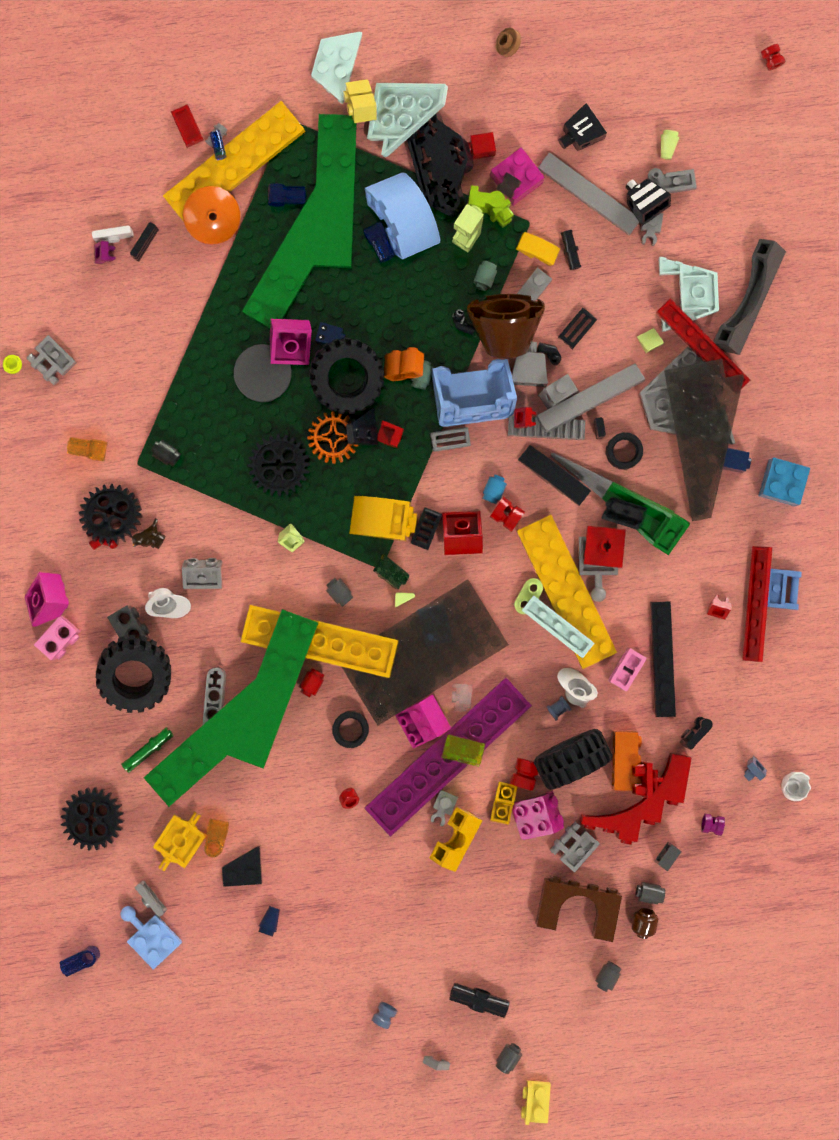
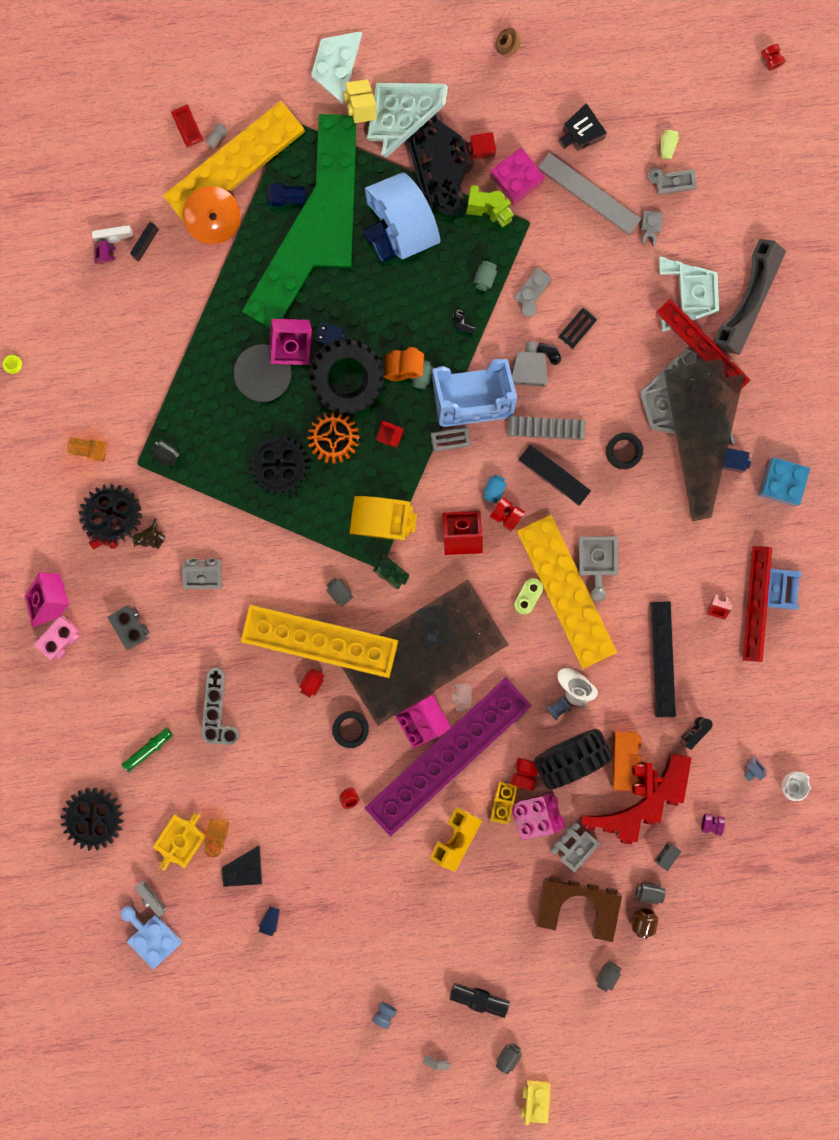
(55, 356): light grey plate -> none
(79, 961): clear blue piece -> none
(133, 697): black tyre -> none
(166, 604): white piece -> none
(217, 143): clear blue piece -> none
(248, 722): green piece -> none
(290, 538): yellowish green slope -> none
(363, 429): black wing -> none
(401, 598): yellowish green slope -> none
(426, 511): black slope -> none
(444, 804): light grey plate -> none
(463, 750): clear neon green hinge -> none
(468, 227): yellowish green arch -> none
(506, 323): reddish brown cone -> none
(508, 185): clear smoke wheel -> none
(523, 417): red tile -> none
(539, 248): yellow slope -> none
(558, 391): light grey torso -> none
(558, 626): light aqua plate -> none
(571, 250): black pin -> none
(590, 398): light grey tile -> none
(599, 428): black tile -> none
(604, 546): red tile -> none
(624, 513): black hinge -> none
(627, 669): bright pink brick -> none
(647, 200): black torso -> none
(650, 340): yellowish green slope -> none
(660, 525): green plate -> none

